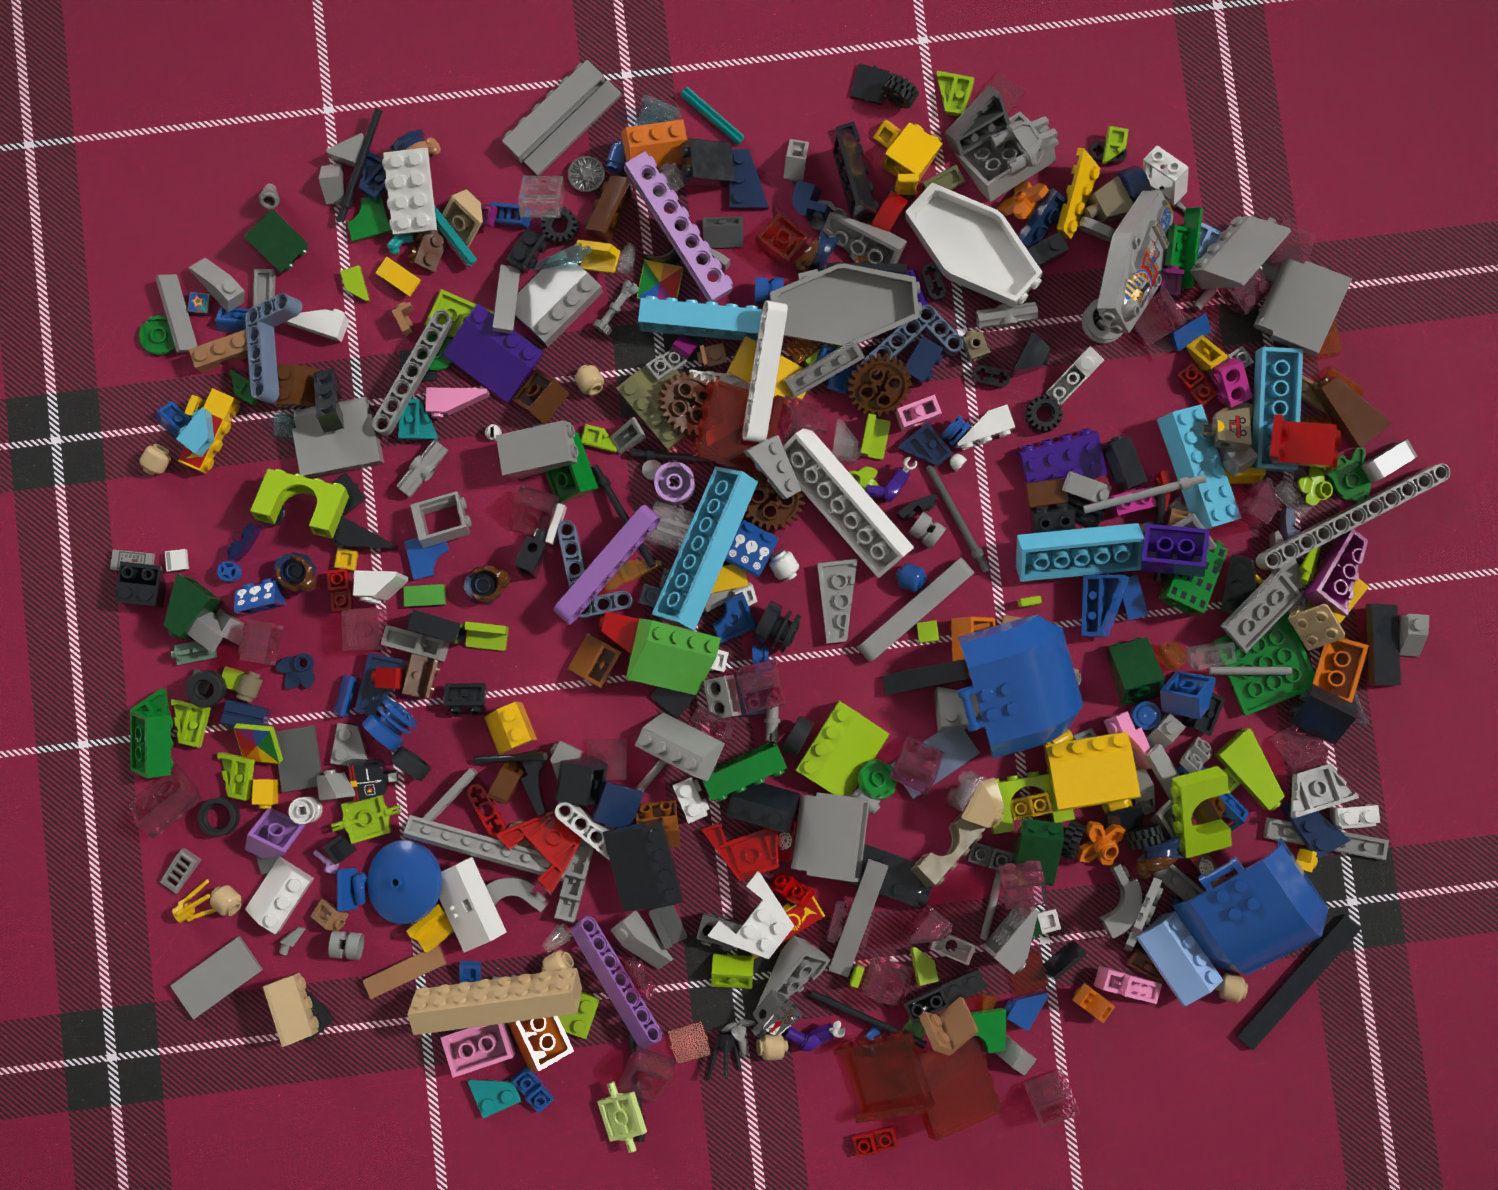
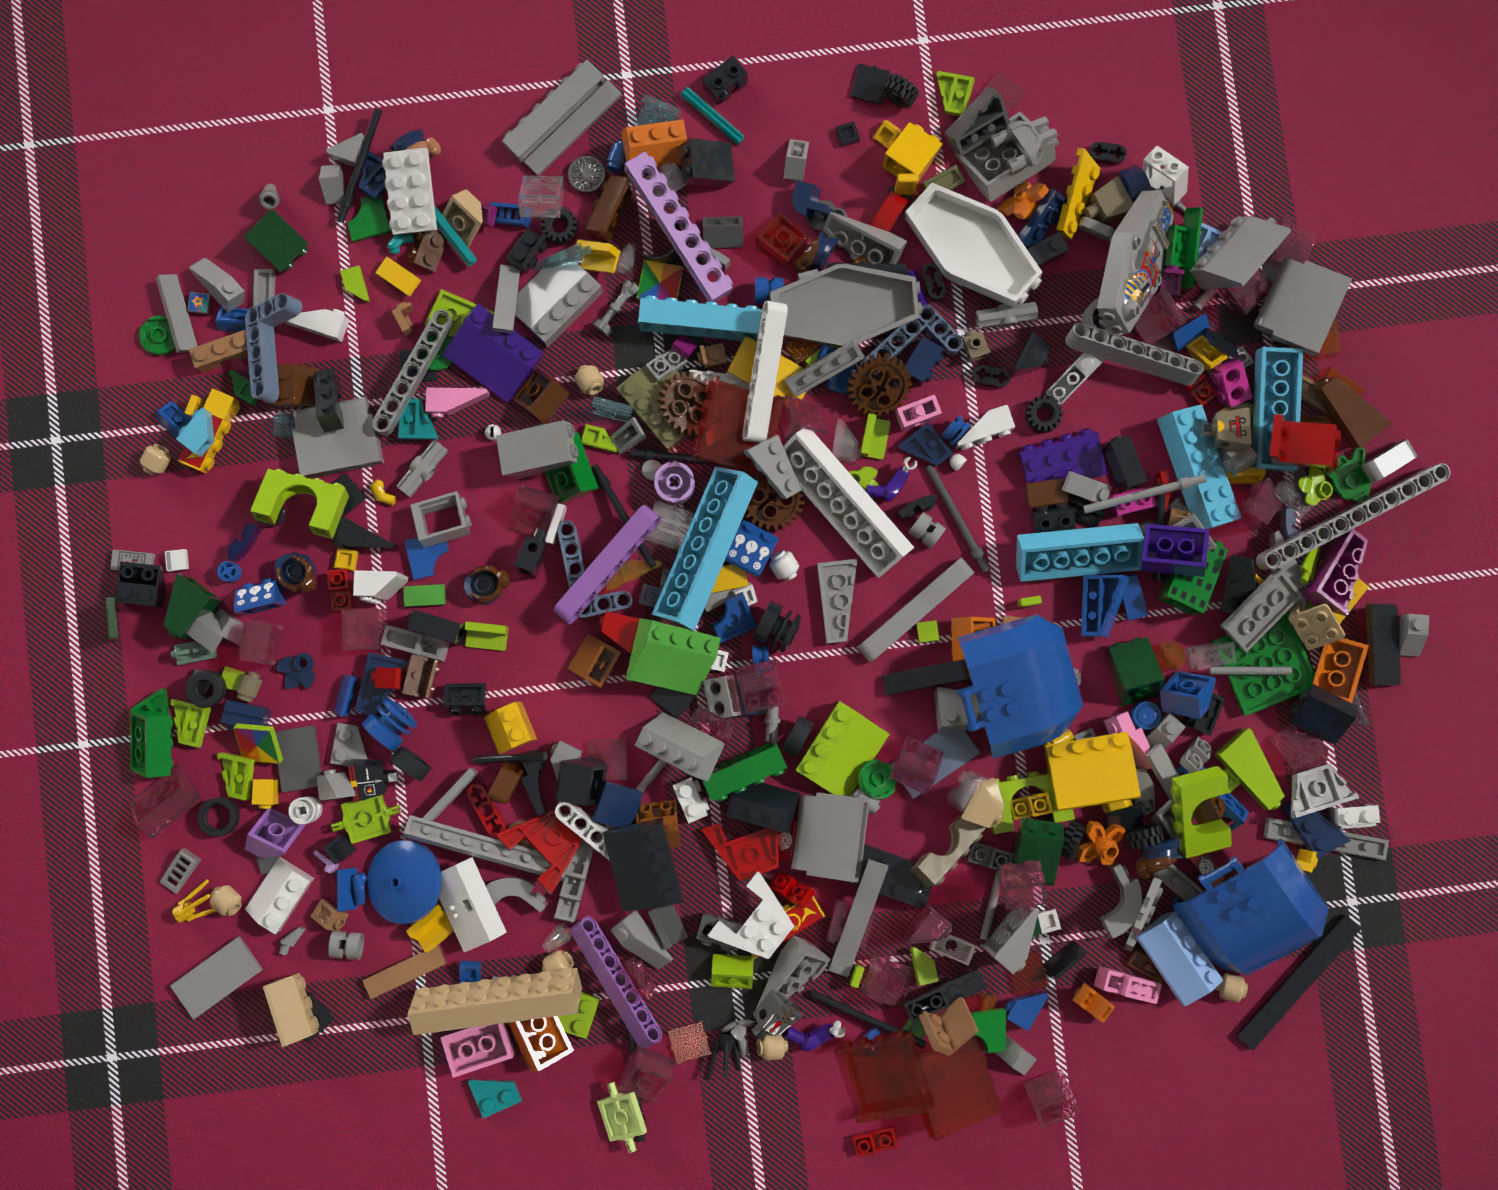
(111, 620): none -> dark green tile
(379, 493): none -> yellow arm
(532, 1087): blue slope -> none
(612, 409): none -> clear light blue plate
(725, 80): none -> black brick
(747, 190): dark blue wing -> none
(853, 176): black slope -> none
(911, 577): blue head -> none
(1115, 142): lime tile -> none
(1134, 354): none -> light grey beam
(1222, 343): none -> black piece

